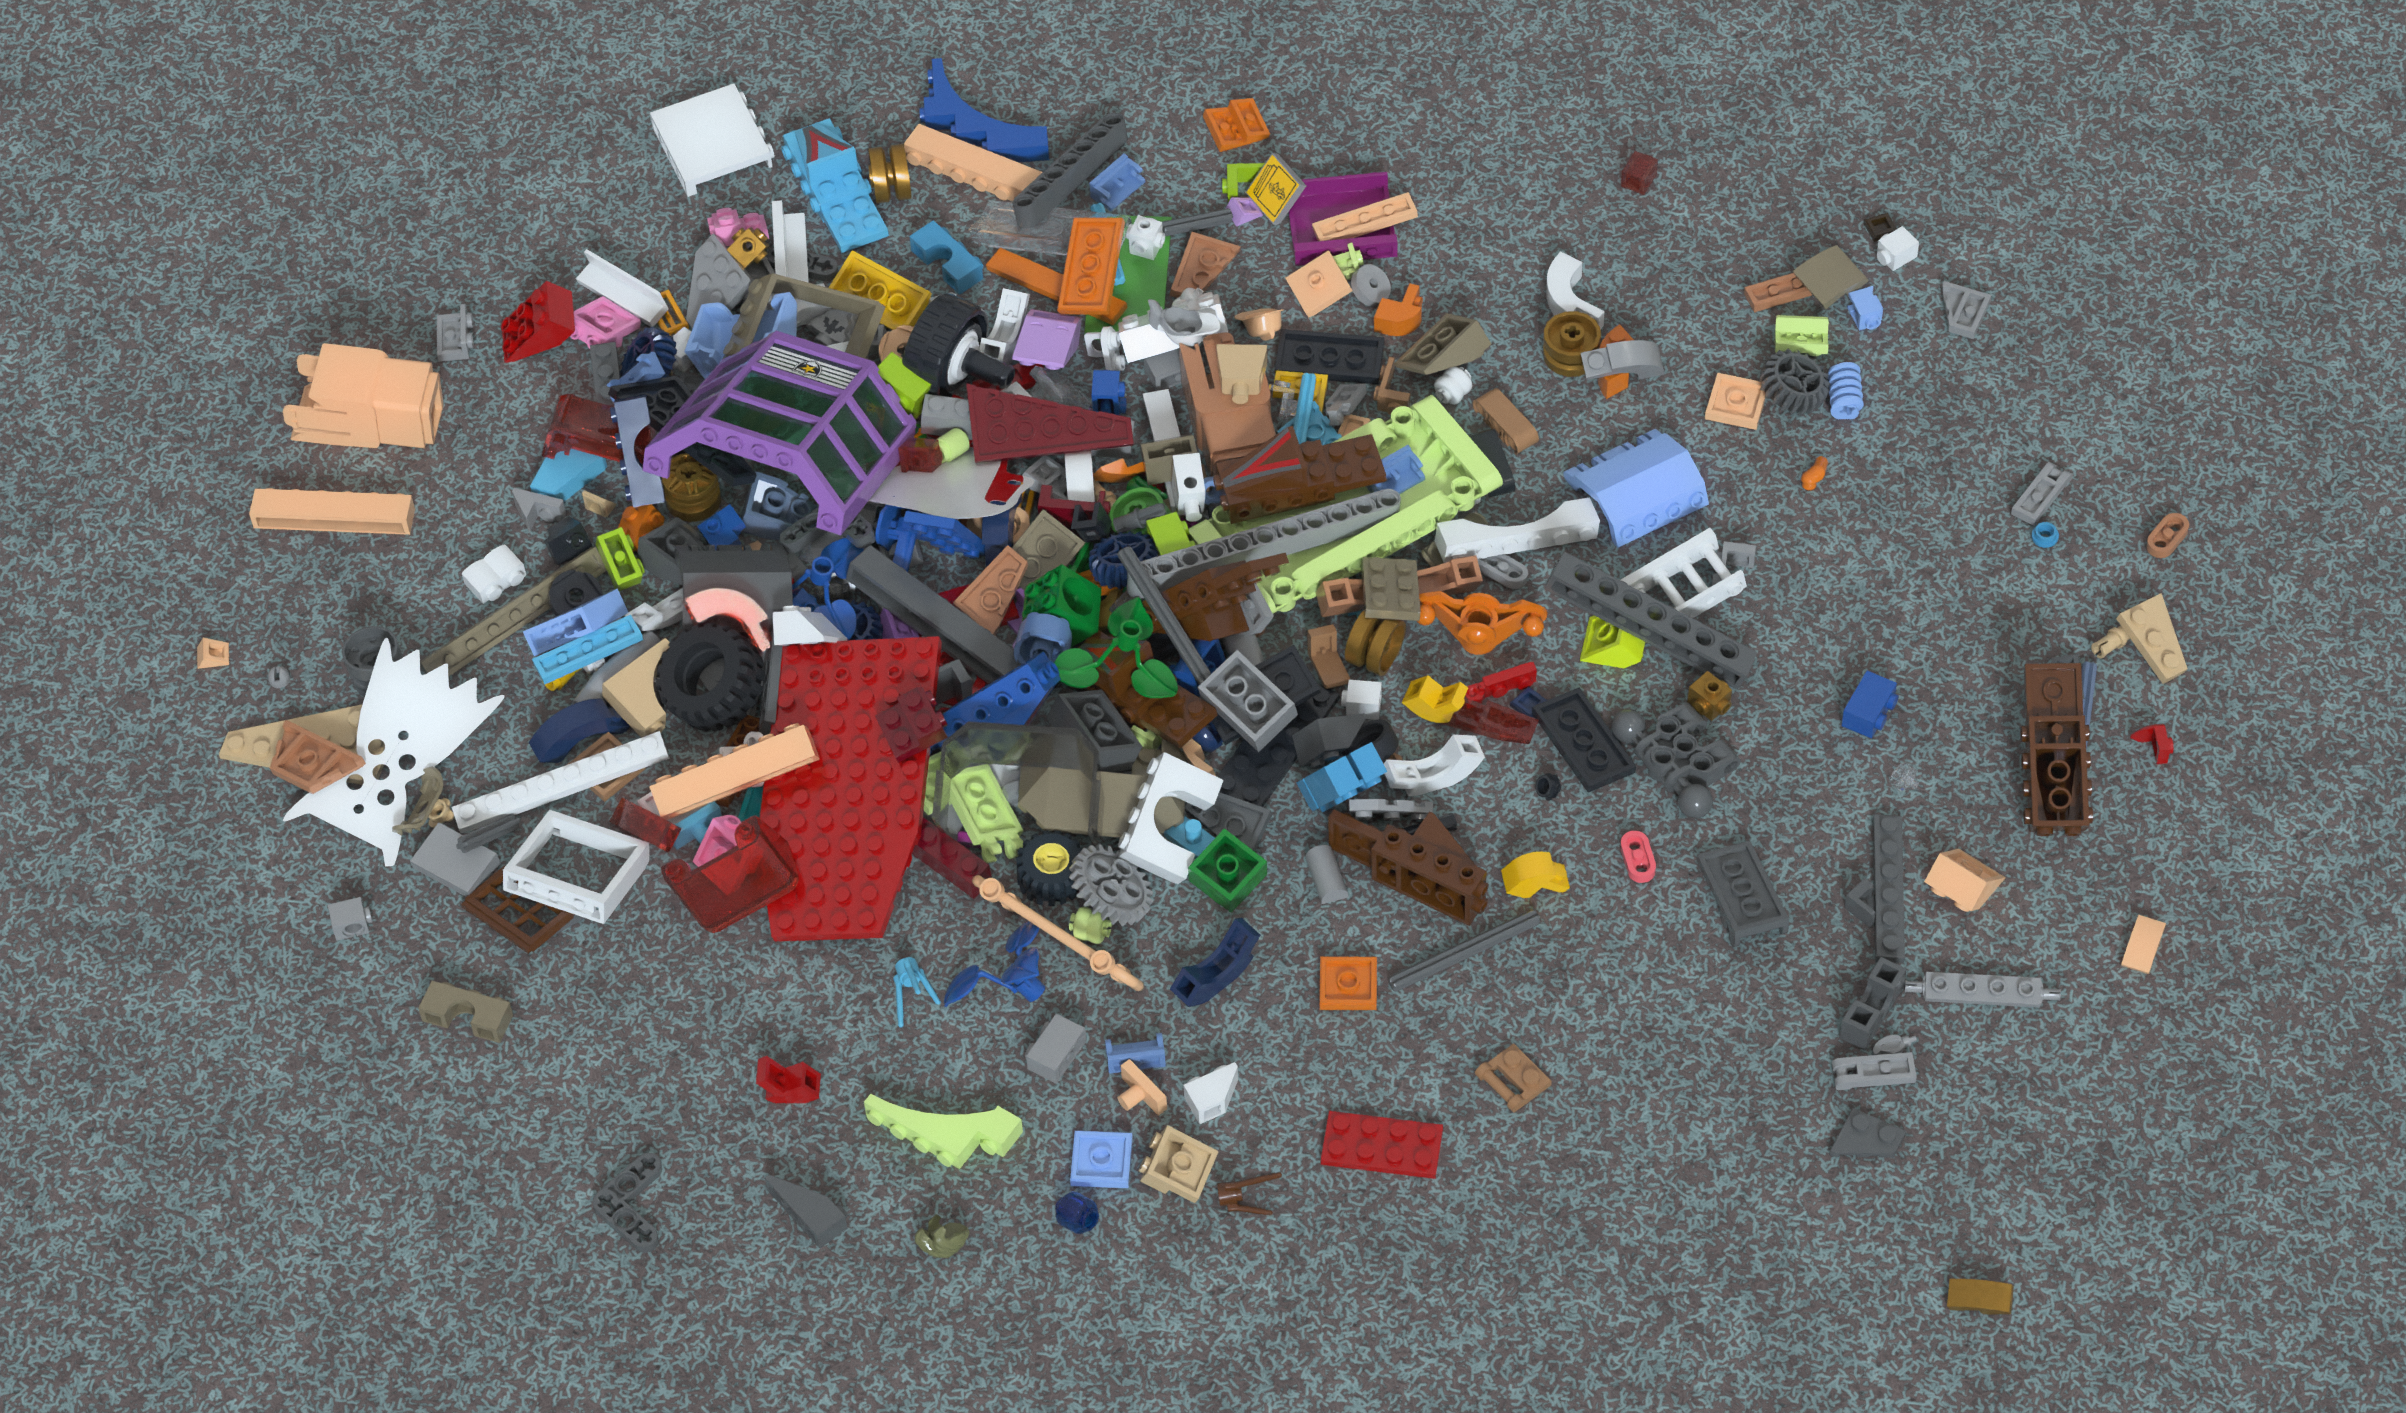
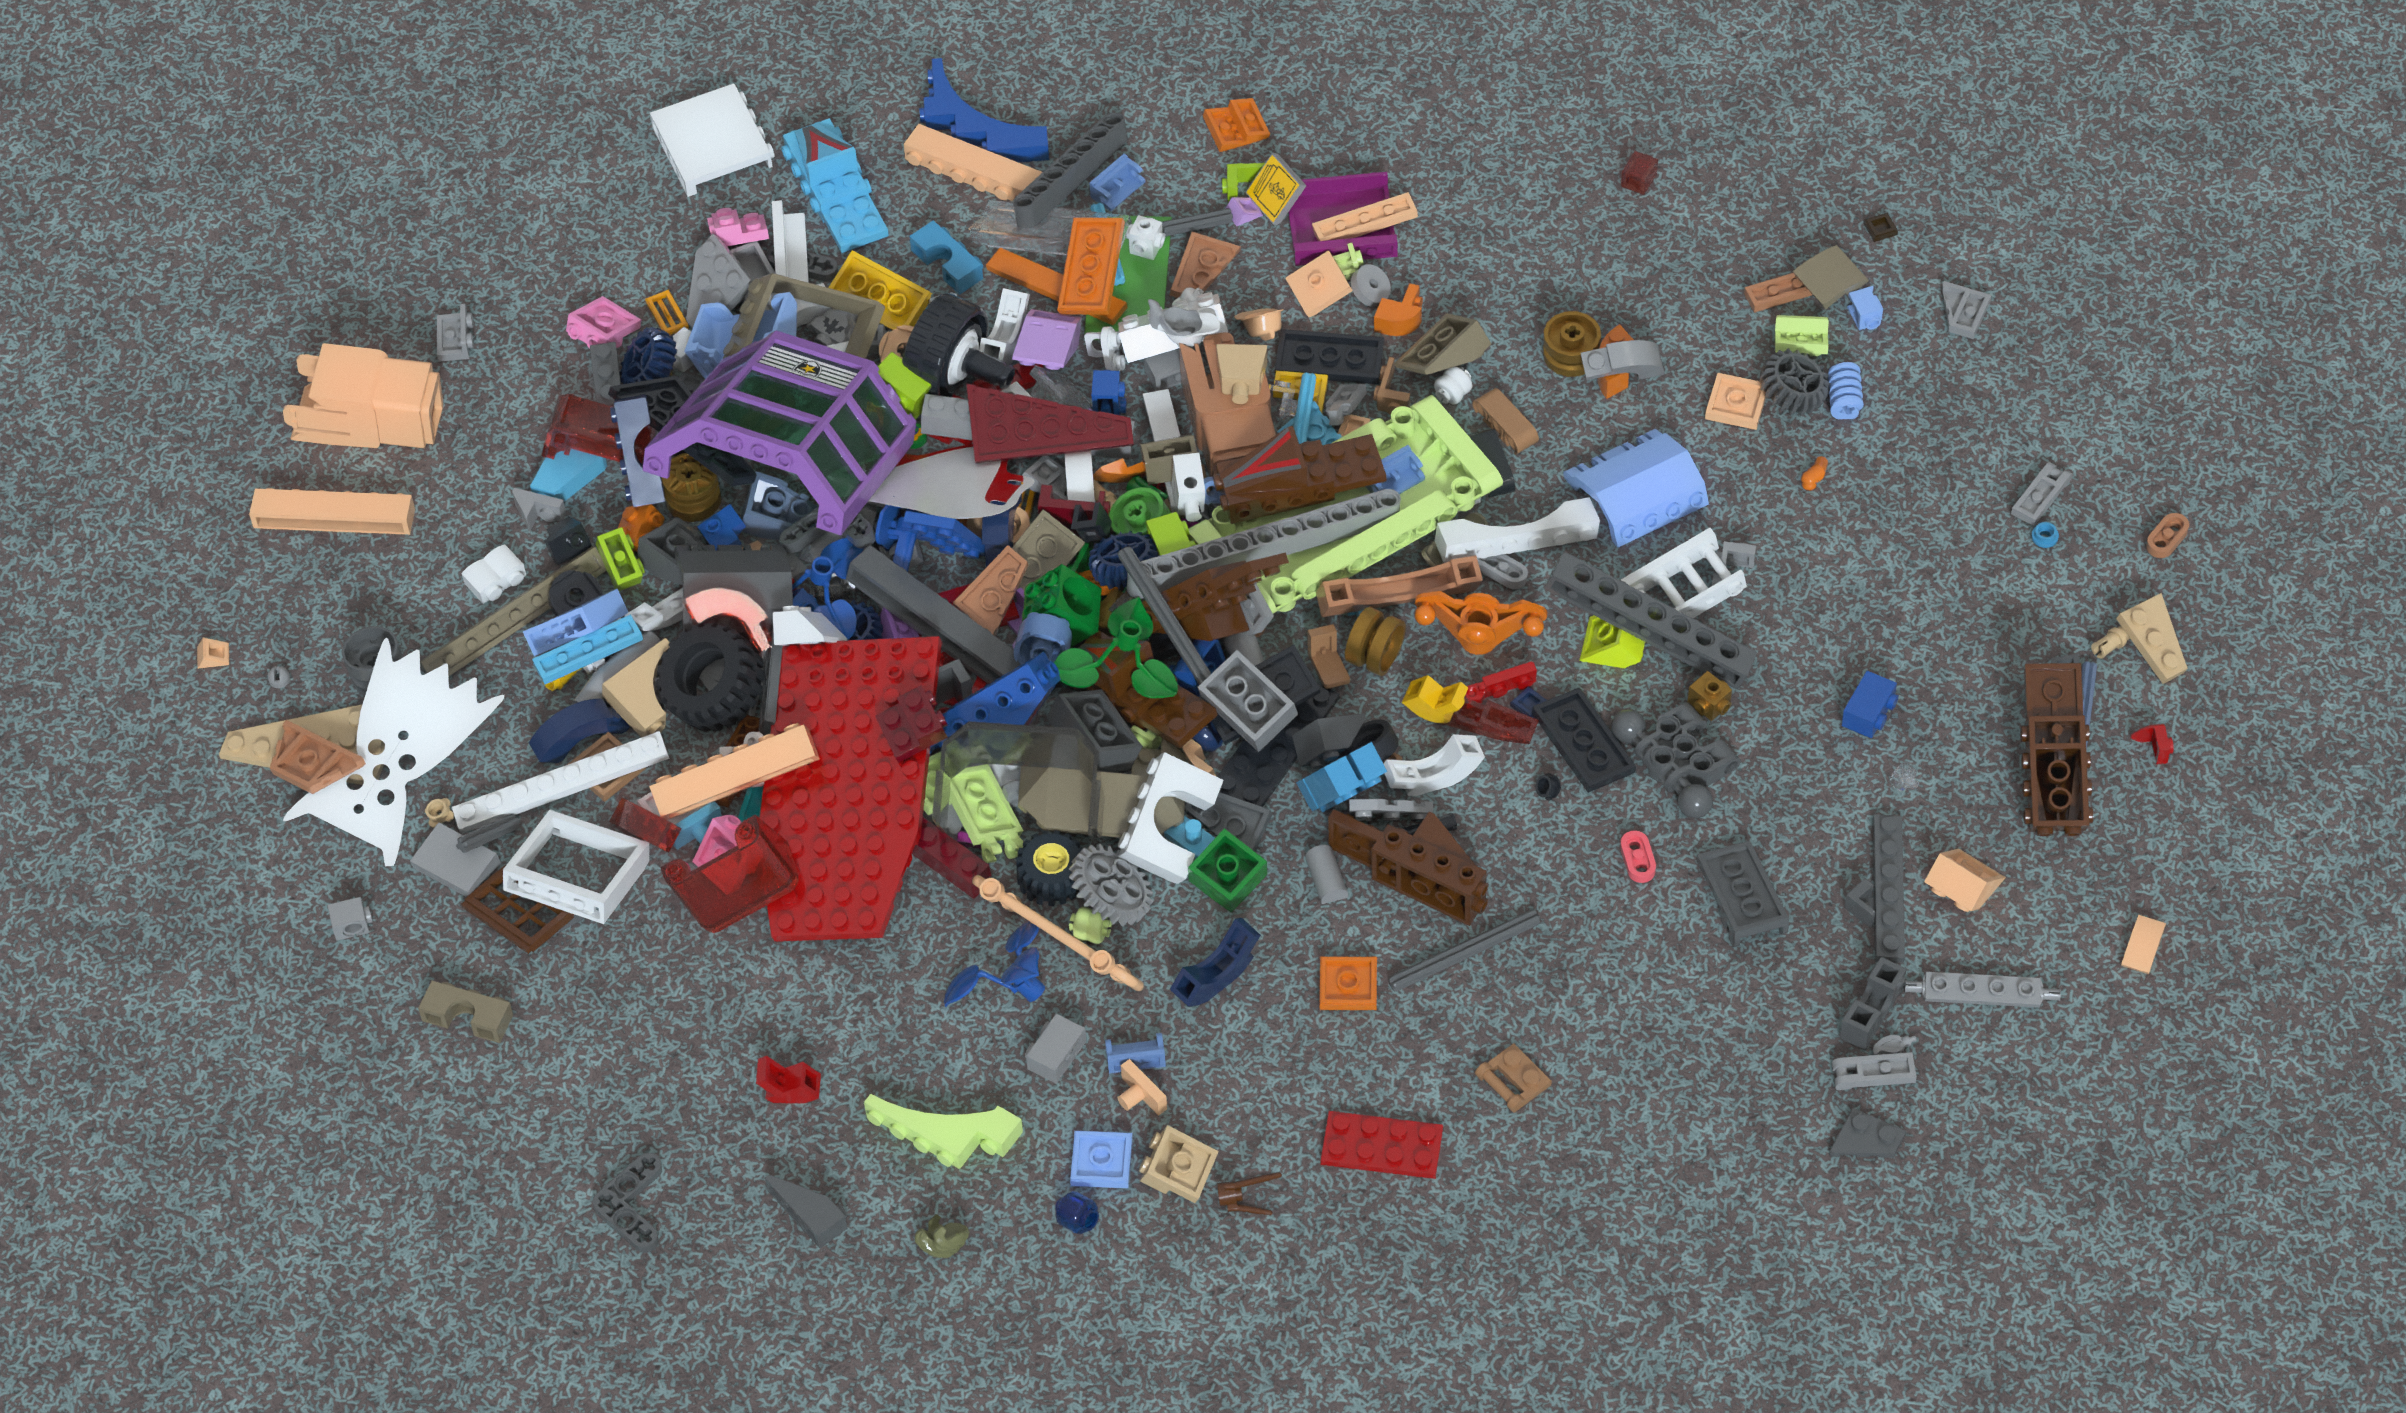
(431, 789): dark tan piece -> none
(538, 323): red slope -> none
(597, 504): tan slope -> none
(622, 289): white panel -> none
(646, 369): medium blue hinge -> none
(740, 250): pearl gold brick -> none
(886, 174): pearl gold wheel -> none
(910, 975): medium azure plant -> none
(920, 455): clear red brick -> none
(953, 444): yellowish green brick -> none
(1138, 518): dark grey axle -> none
(1211, 1093): white slope -> none
(1363, 698): white brick -> none
(1390, 588): dark tan plate -> none
(1532, 872): yellow brick -> none
(1561, 278): white arch -> none
(1897, 248): white brick -> none
(1980, 1295): pearl gold slope -> none

